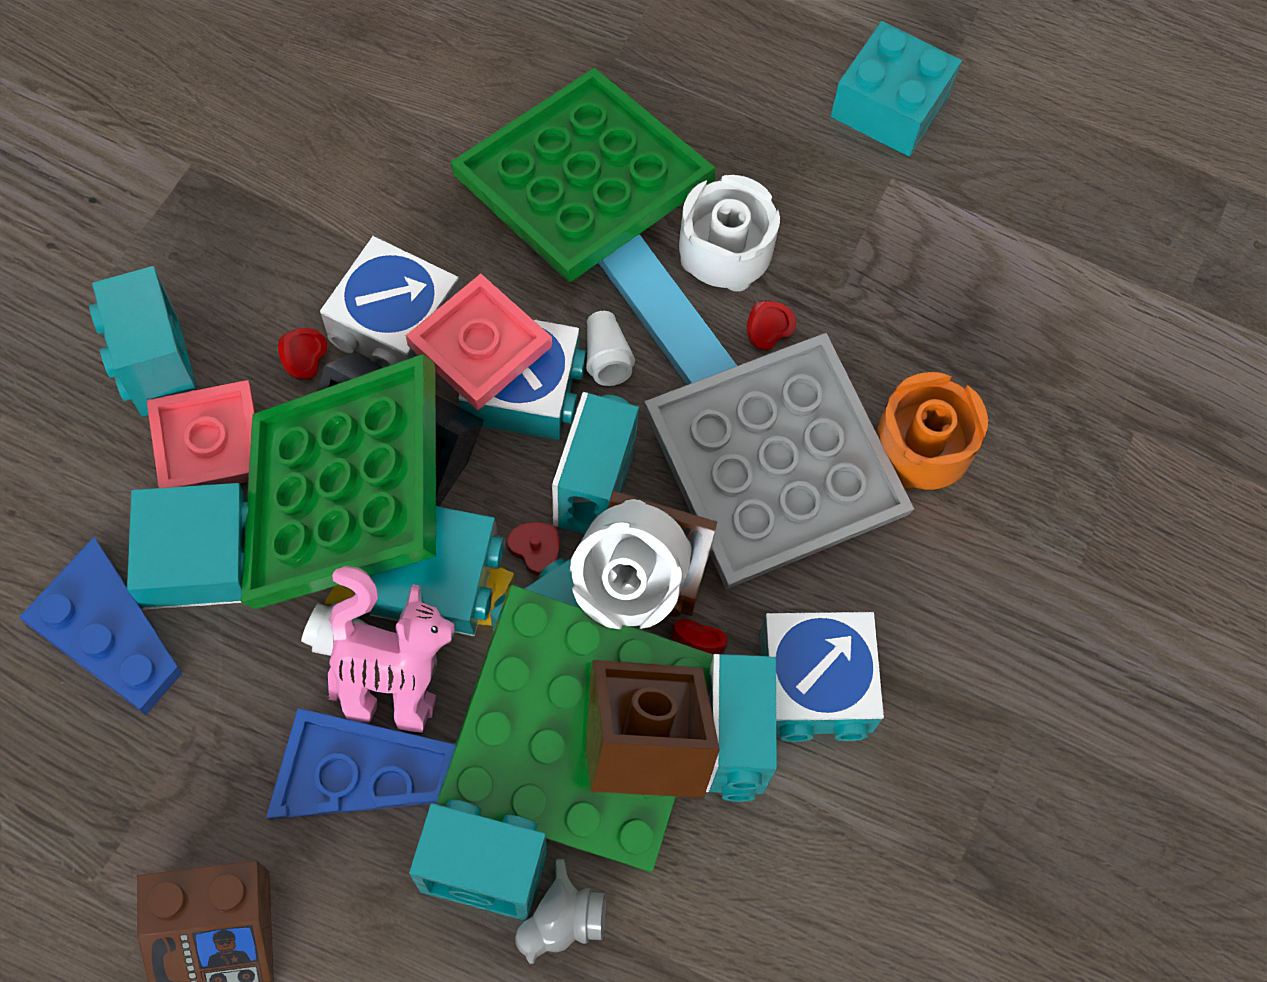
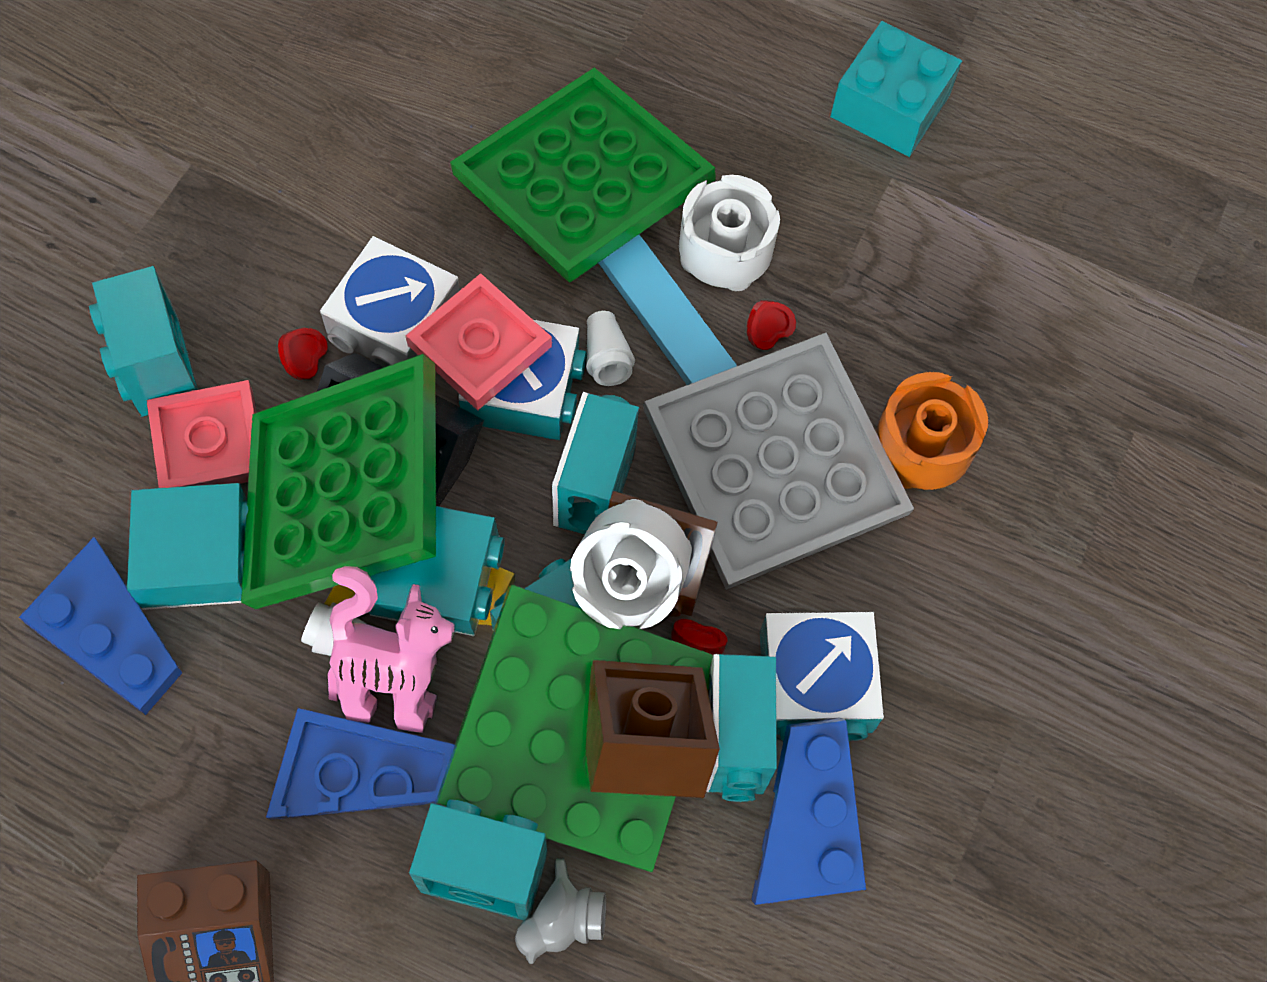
(535, 544): red piece -> none
(814, 819): none -> blue wing

